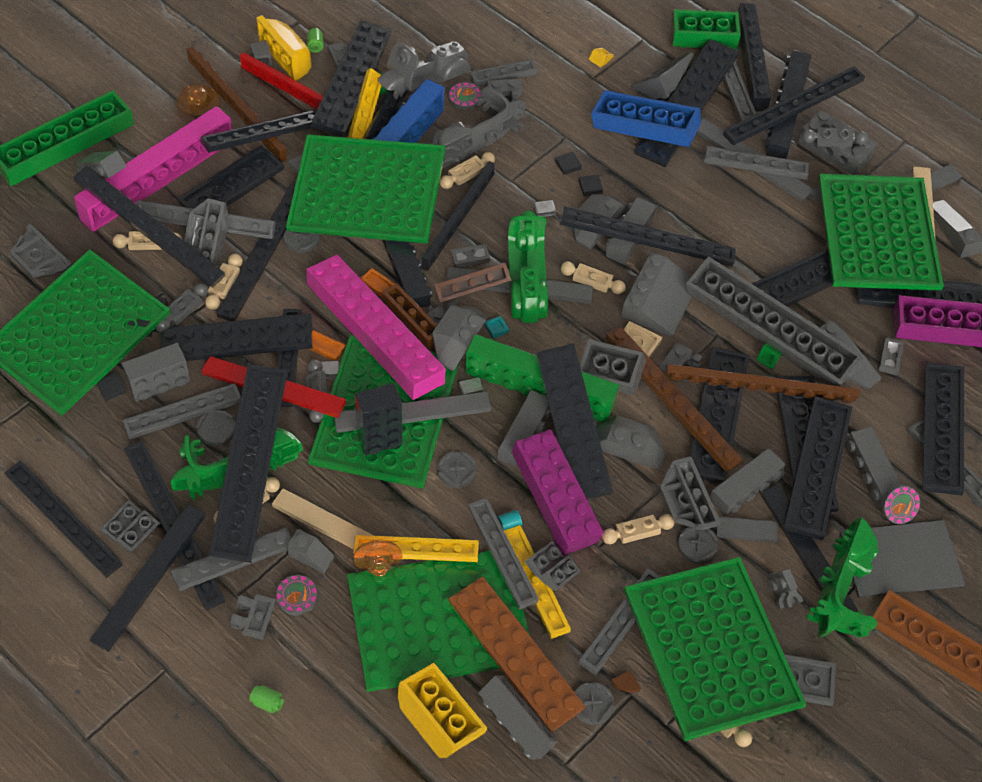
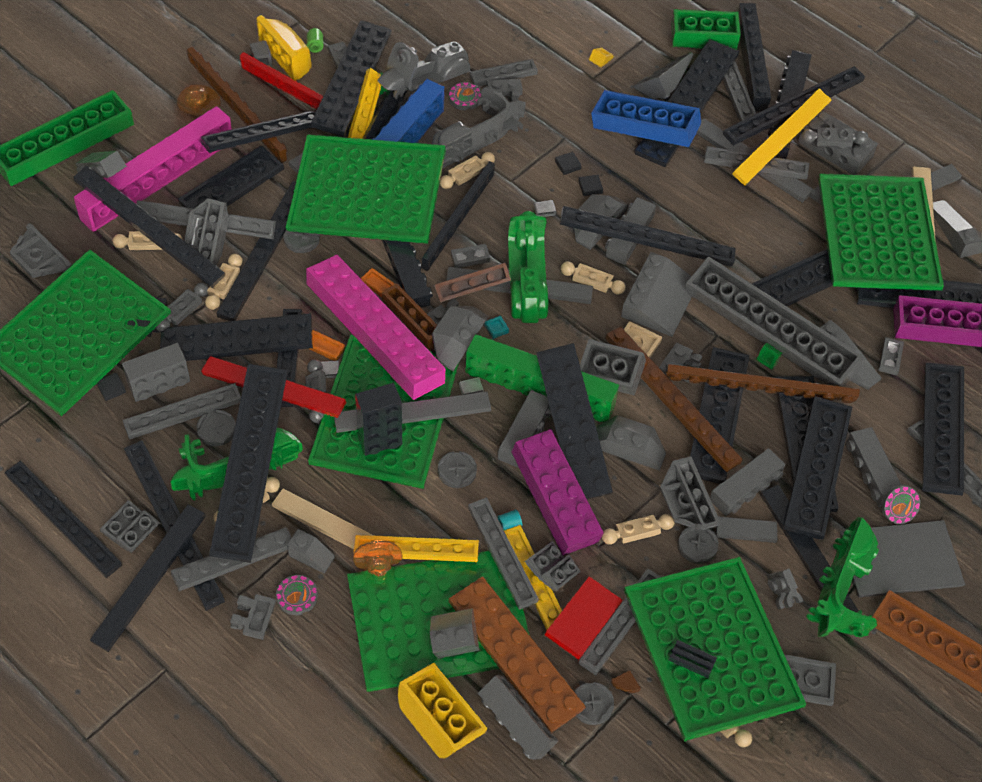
(266, 699): bright green brick -> none
(453, 633): none -> dark grey slope
(583, 617): none -> red tile
(693, 655): none -> black tile
(781, 137): none -> yellow tile

